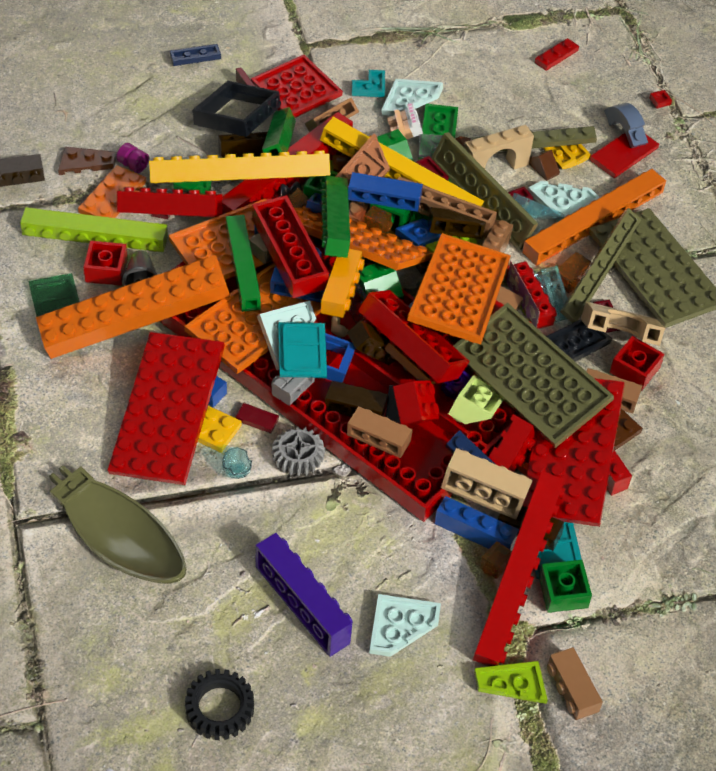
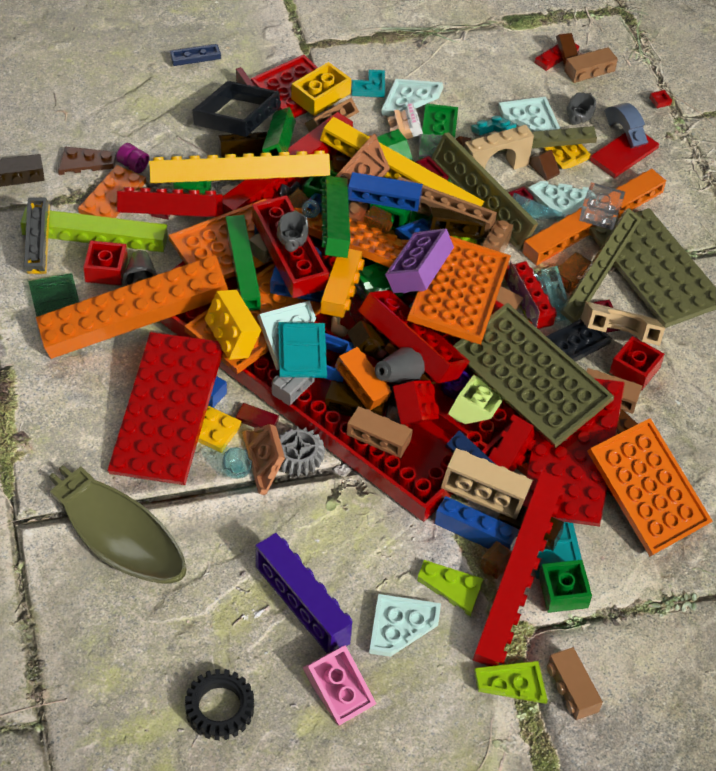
(37, 235): none -> dark grey piece
(232, 324): none -> yellow brick
(266, 455): none -> nougat wing
(292, 230): none -> dark grey hair
(311, 213): none -> clear light blue cone
(321, 88): none -> yellow brick
(339, 685): none -> bright pink slope
(362, 378): none -> orange brick
(401, 366): none -> dark grey cone
(419, 261): none -> medium lavender brick
(456, 586): none -> lime wing
(495, 124): none -> teal plate
(531, 112): none -> light aqua plate
(566, 46): none -> reddish brown tile
(581, 108): none -> dark grey hair
(590, 64): none -> medium nougat brick
(602, 206): none -> clear brick
(649, 486): none -> orange plate

